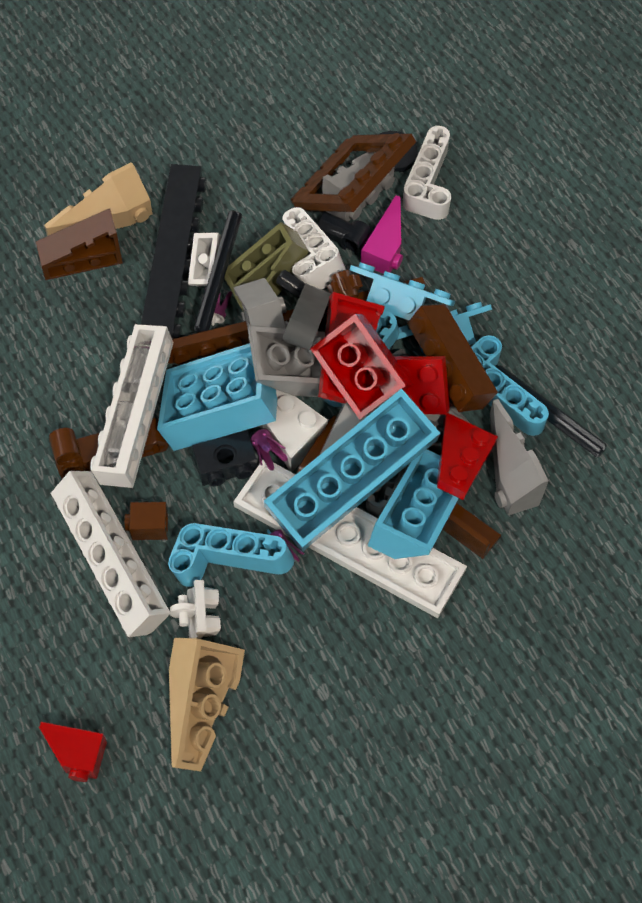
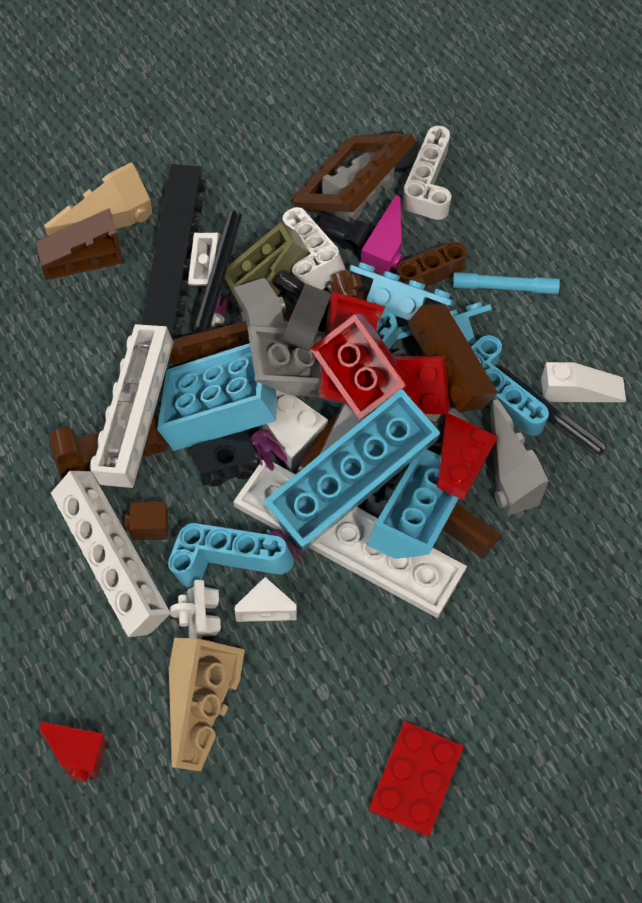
(265, 603): none -> white slope
(416, 779): none -> red plate
(434, 264): none -> reddish brown beam
(535, 285): none -> medium azure piece
(580, 384): none -> white slope

